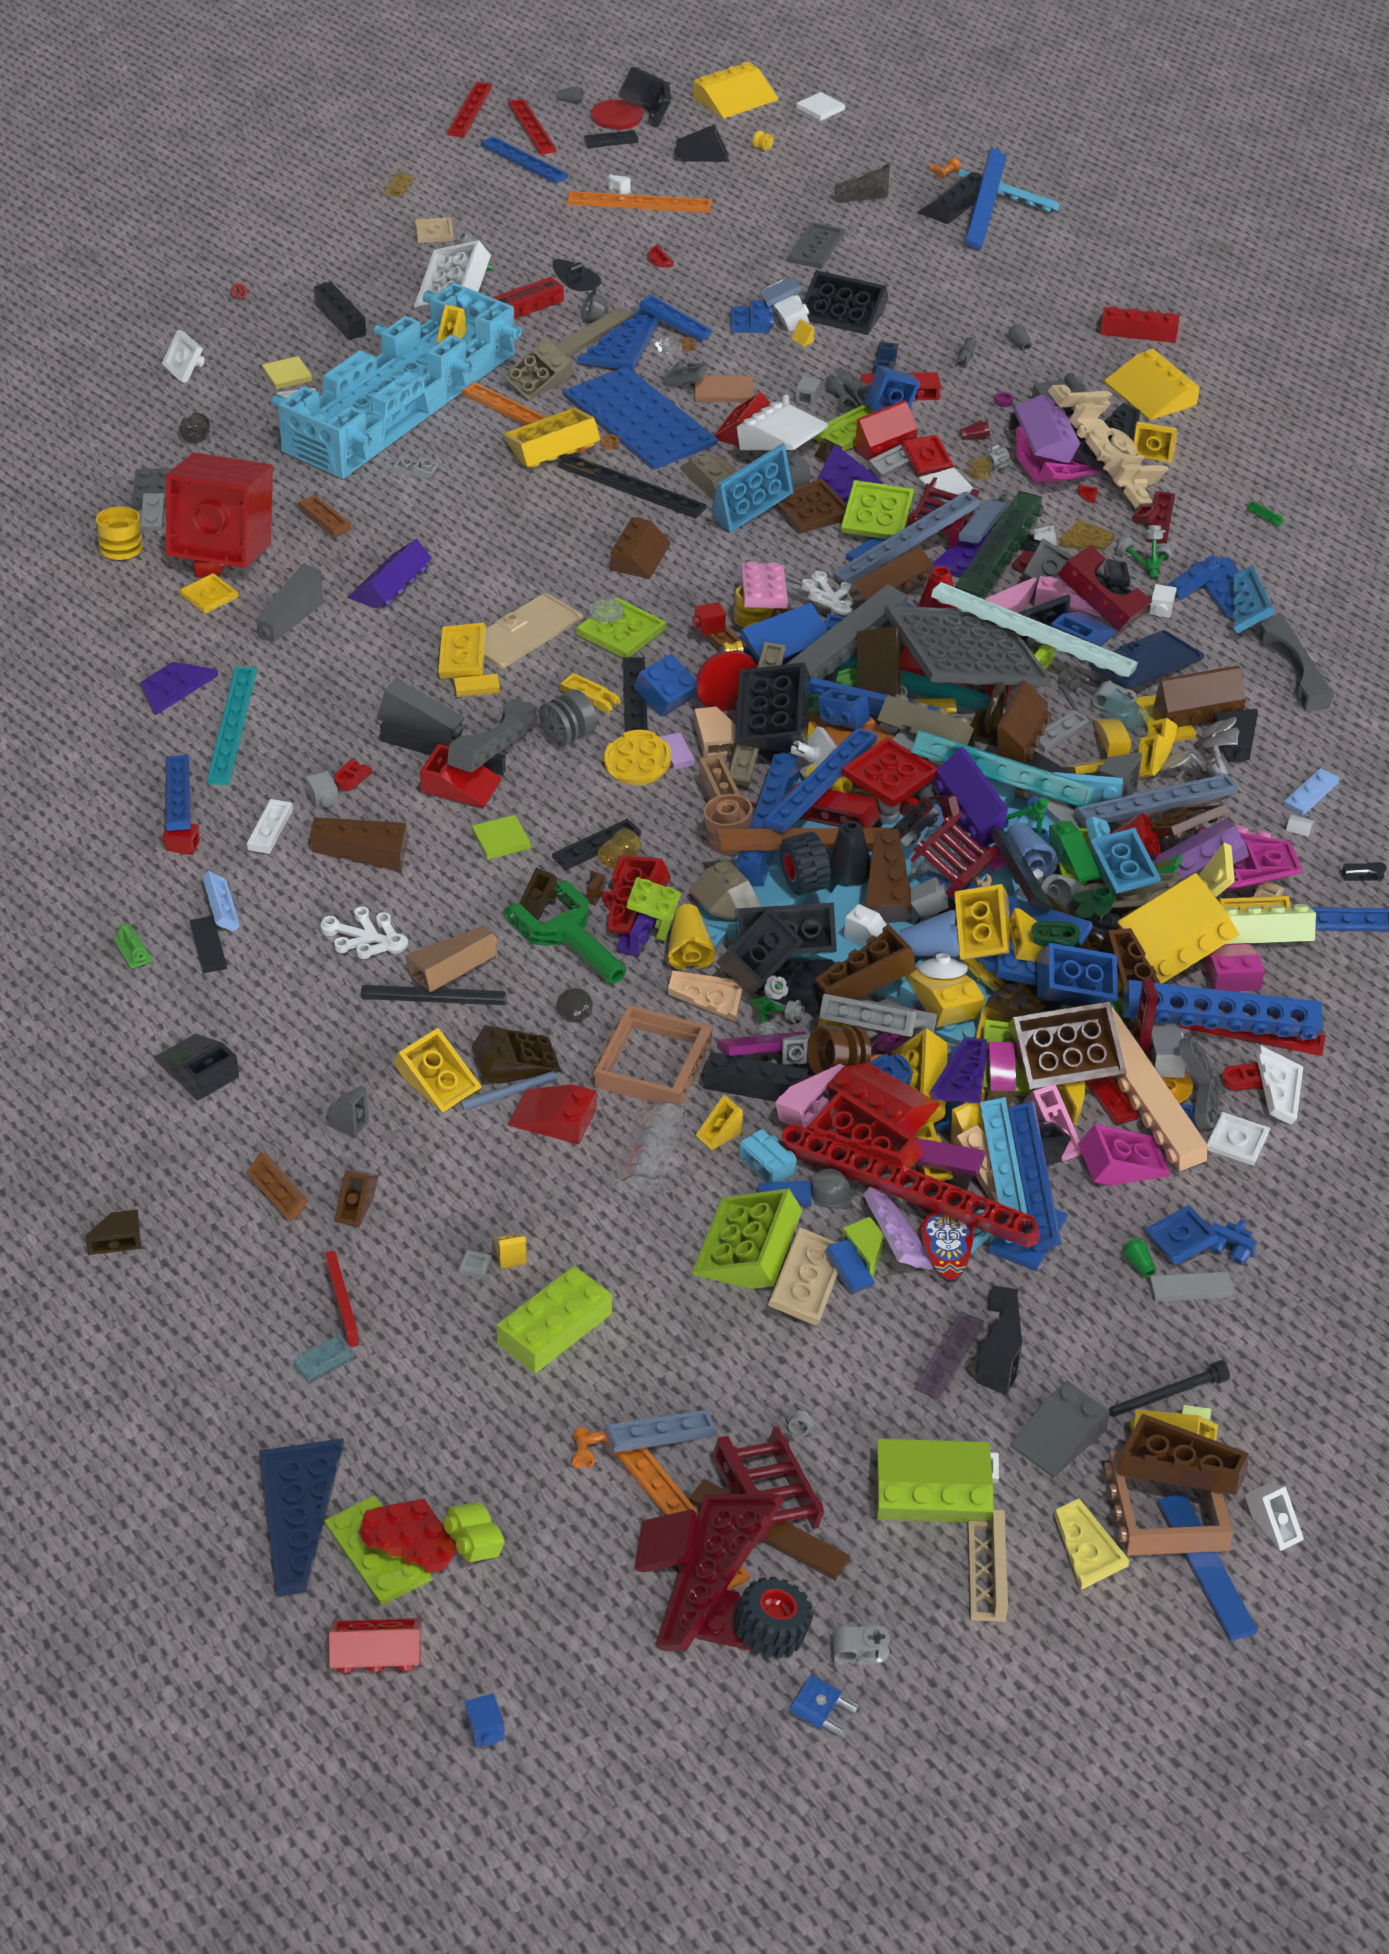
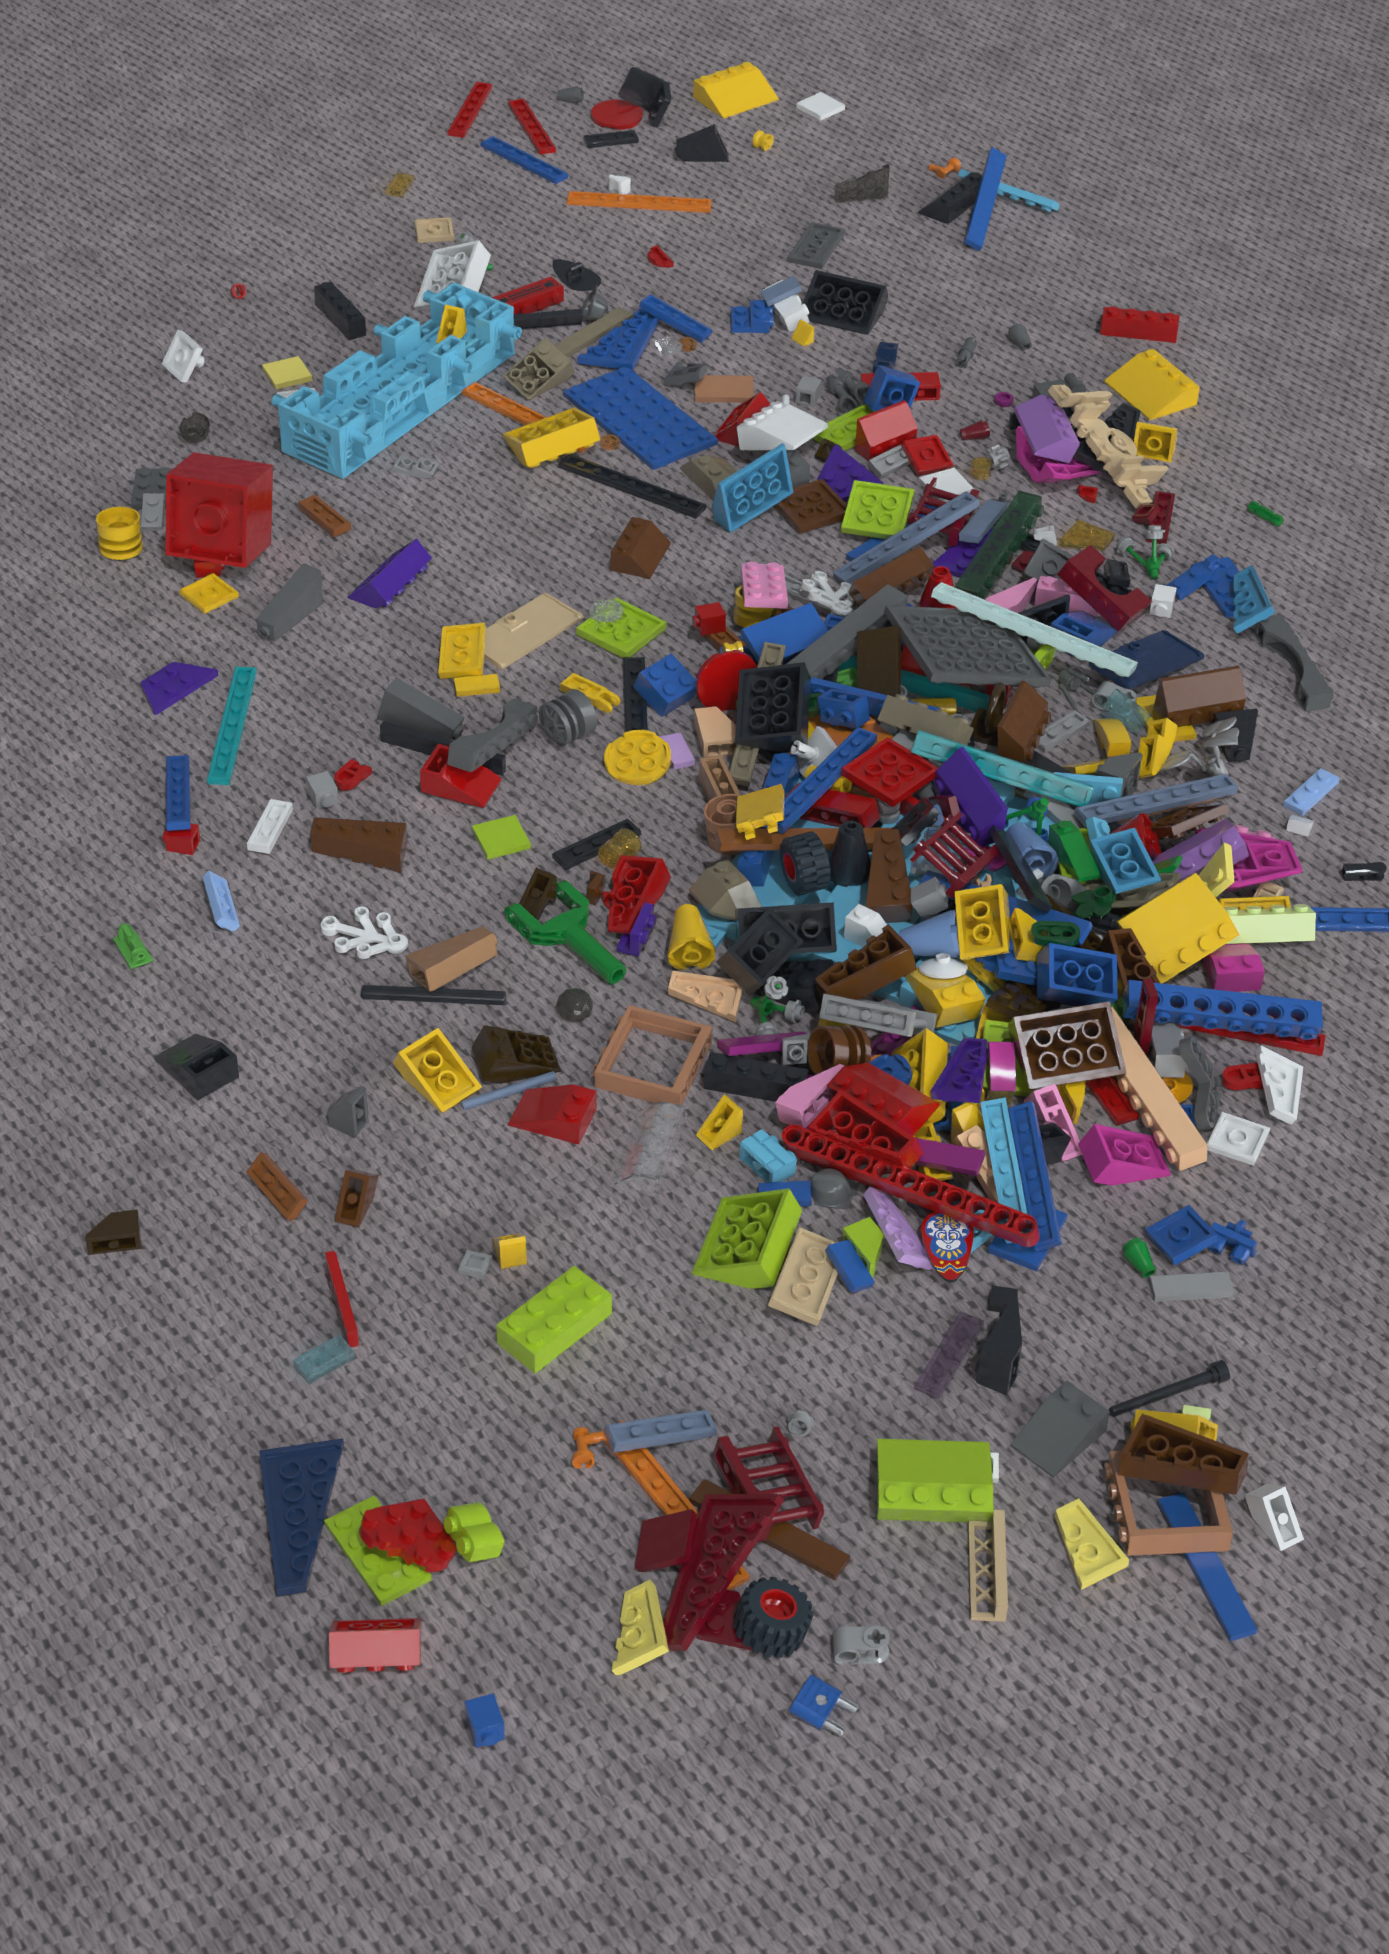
(208, 944): black tile -> none
(548, 319): none -> black tile
(642, 1629): none -> light yellow wing
(656, 902): lime bracket -> none
(760, 809): none -> yellow tile

